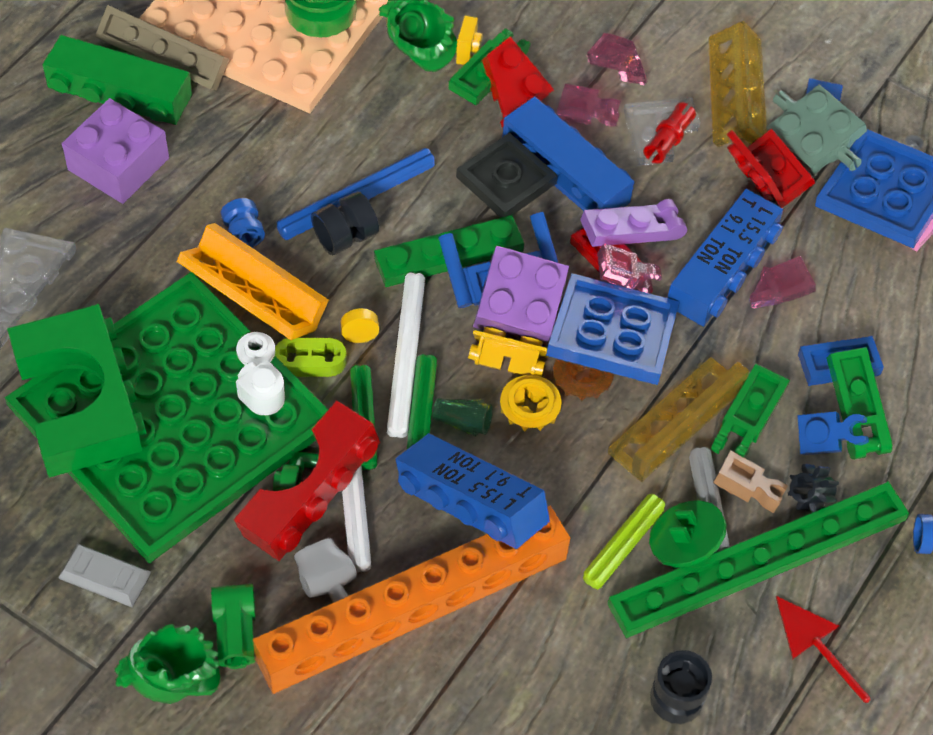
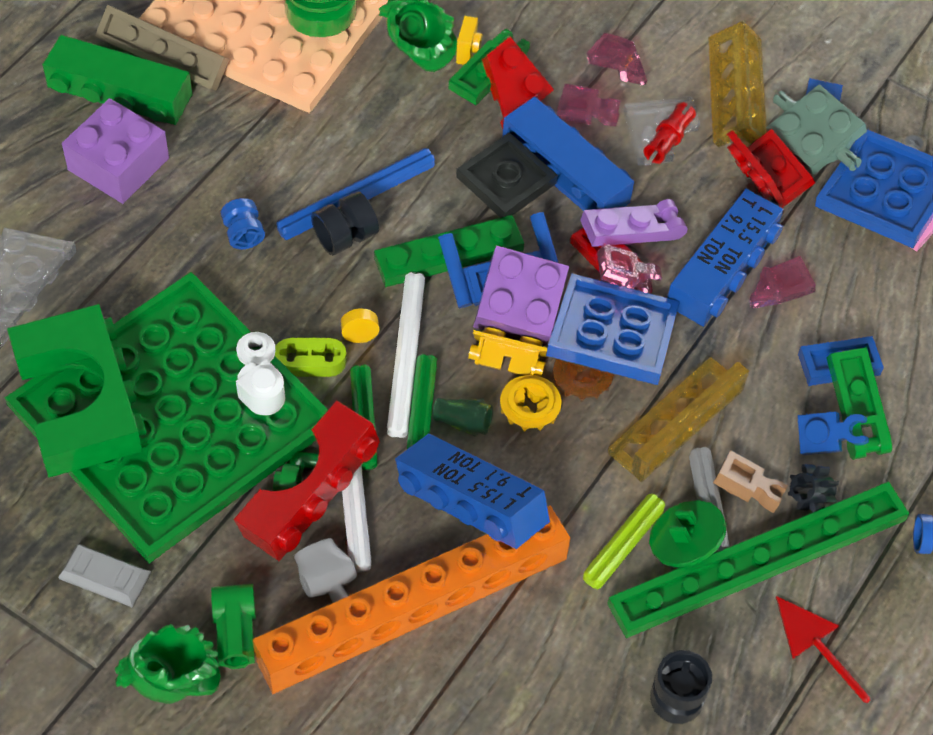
(256, 282): light orange fence -> none
(751, 409): green hinge -> none

